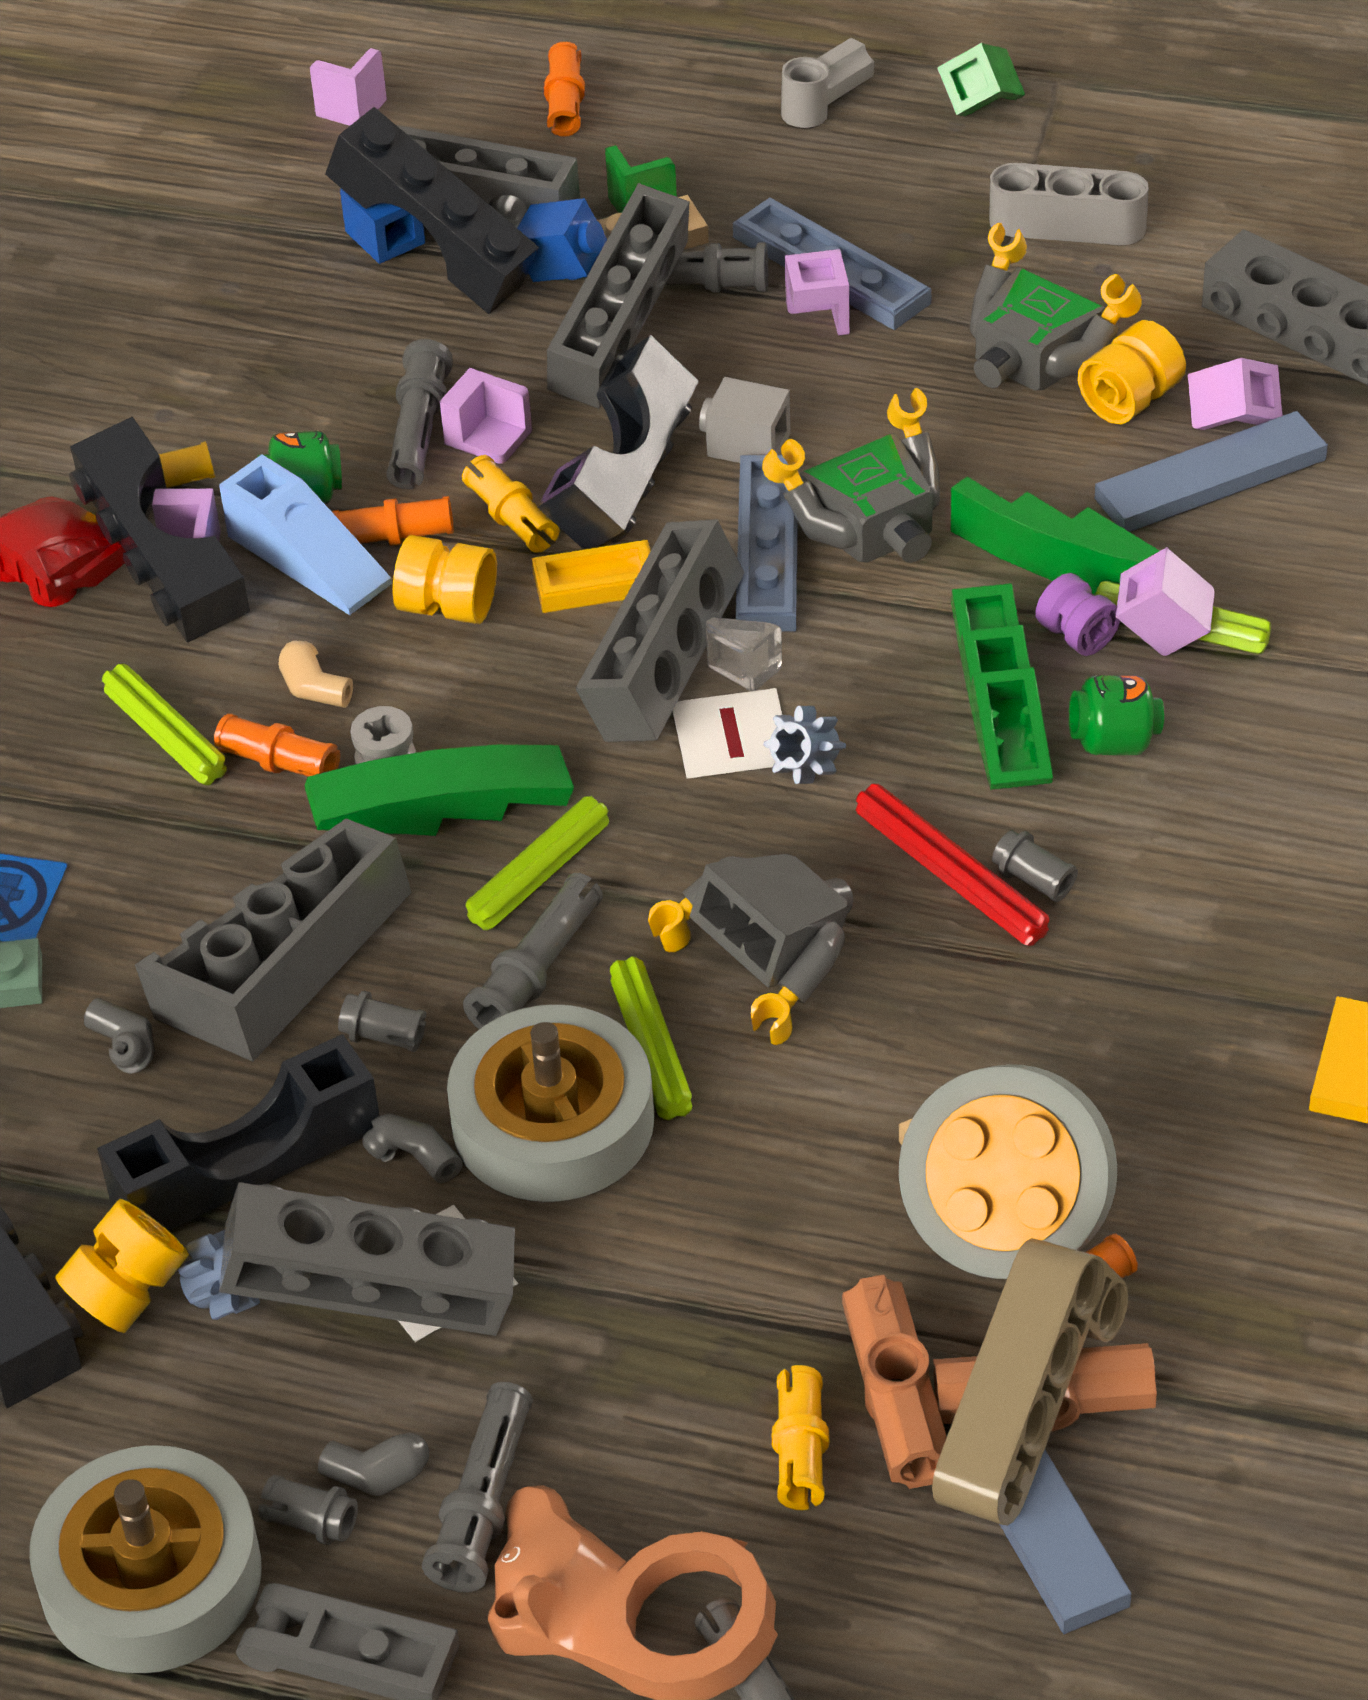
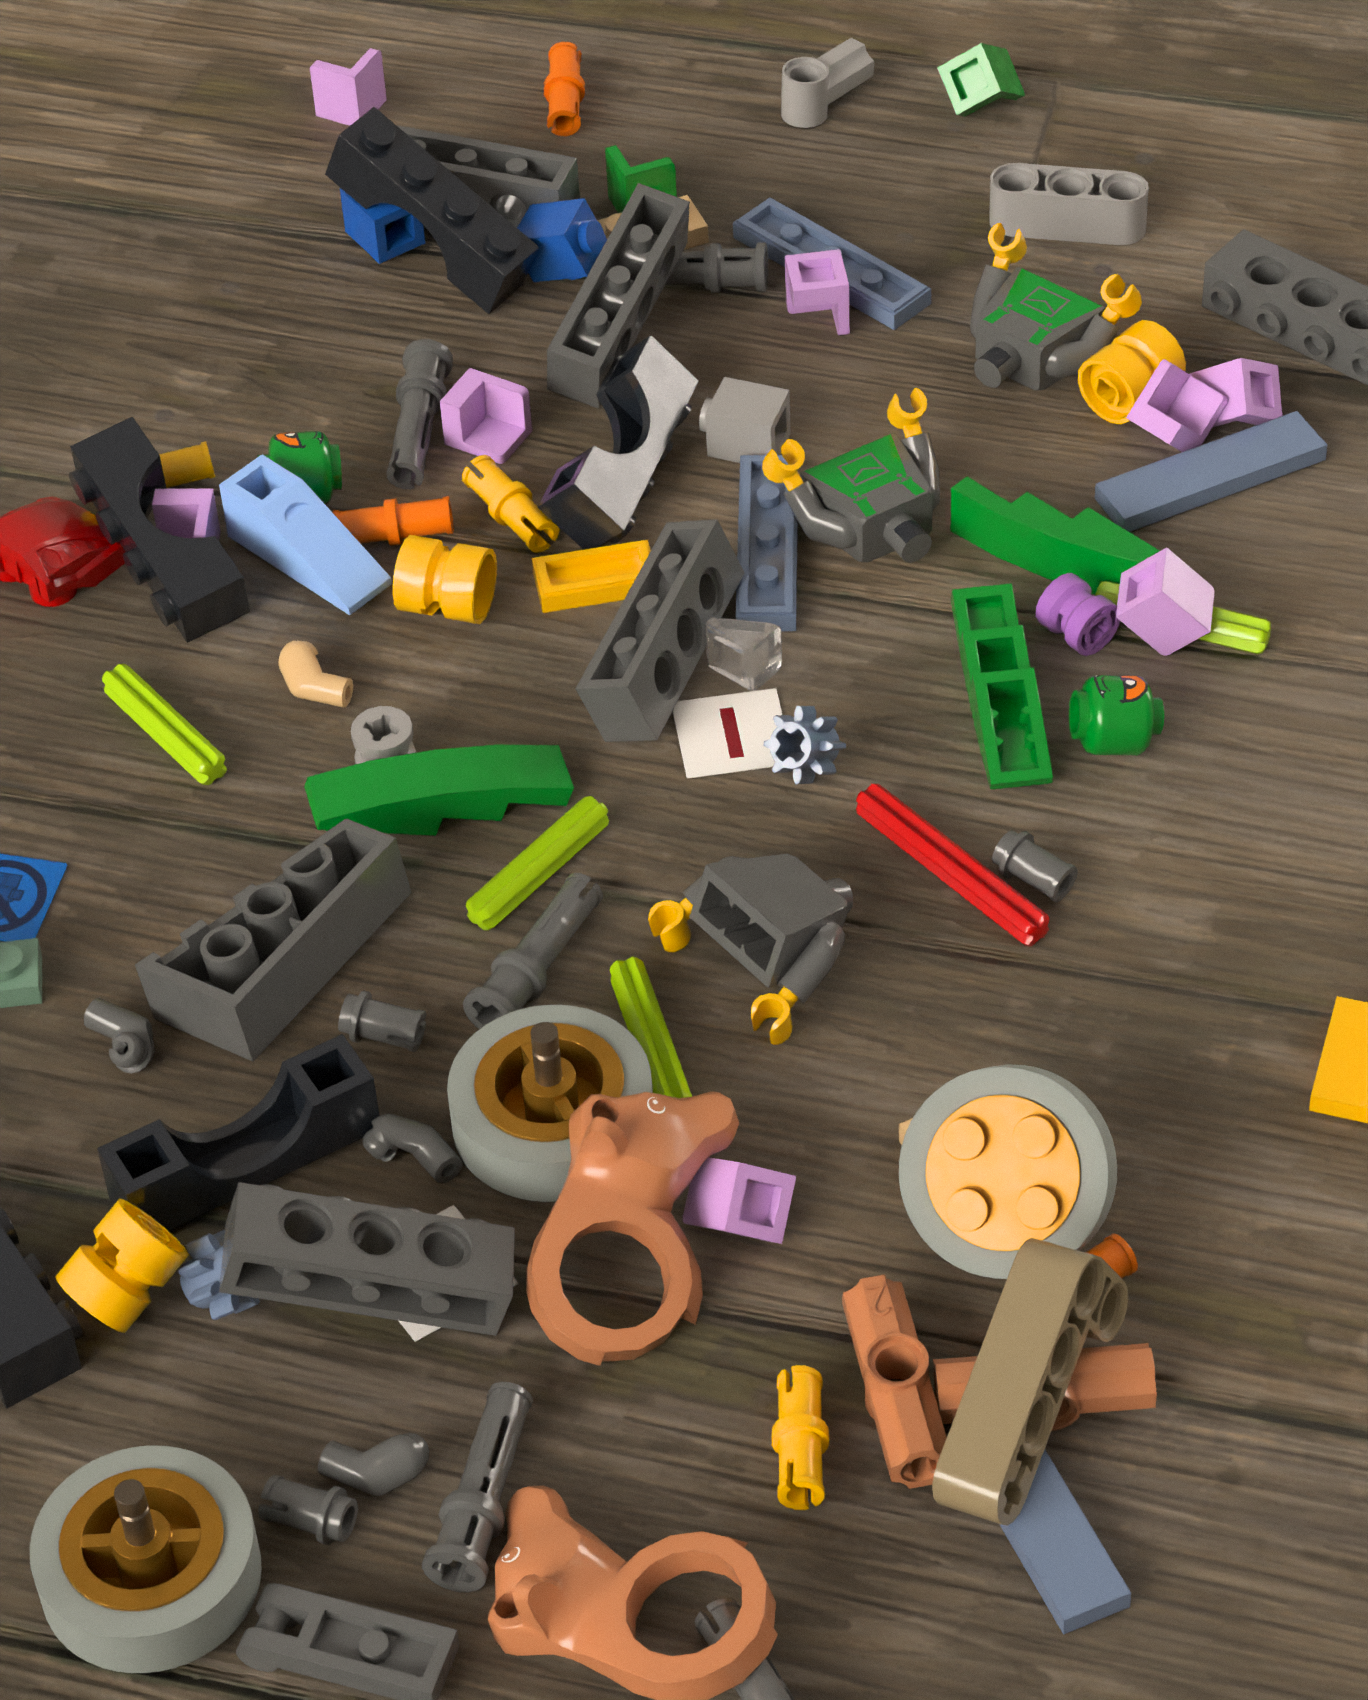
(275, 747): orange pin -> none
(623, 1177): none -> nougat animal
(740, 1199): none -> lavender panel
(1177, 407): none -> lavender panel

